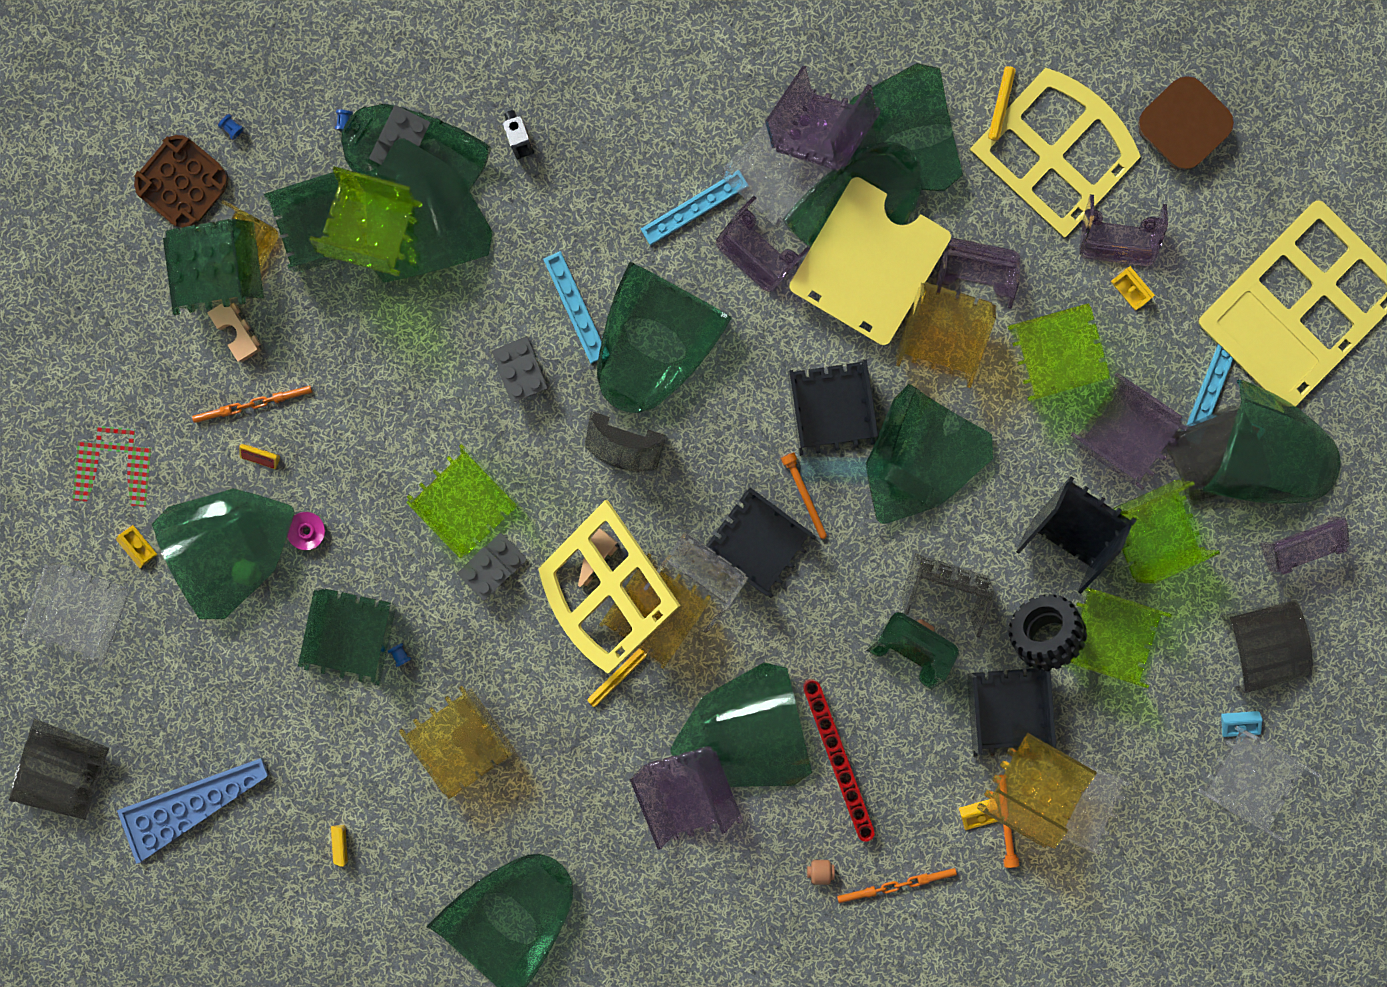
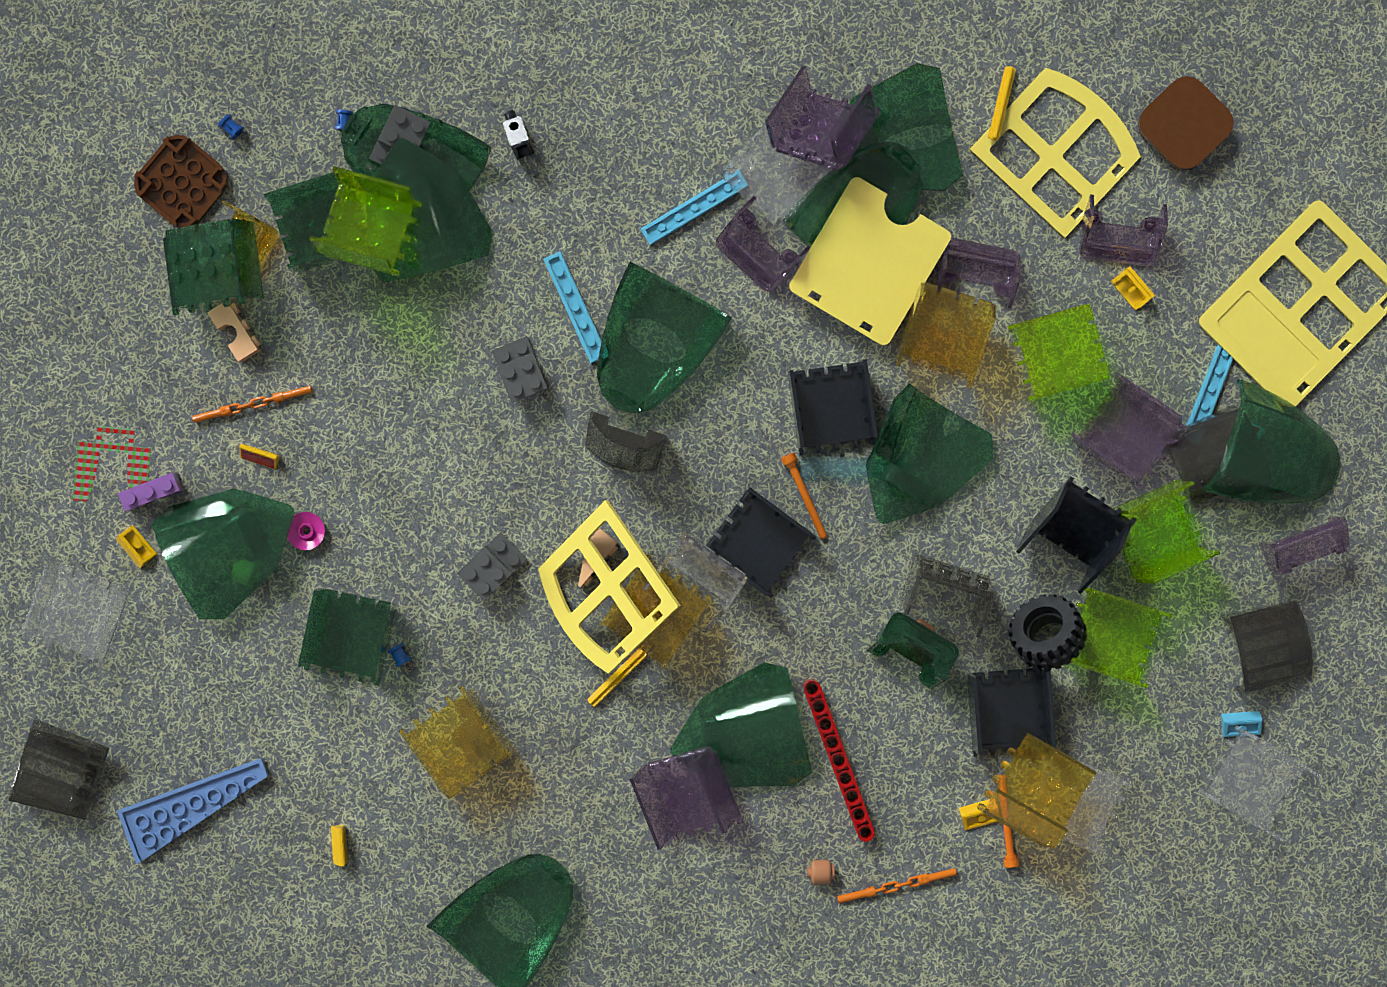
(150, 491): none -> medium lavender arch
(462, 503): clear neon green windscreen -> none

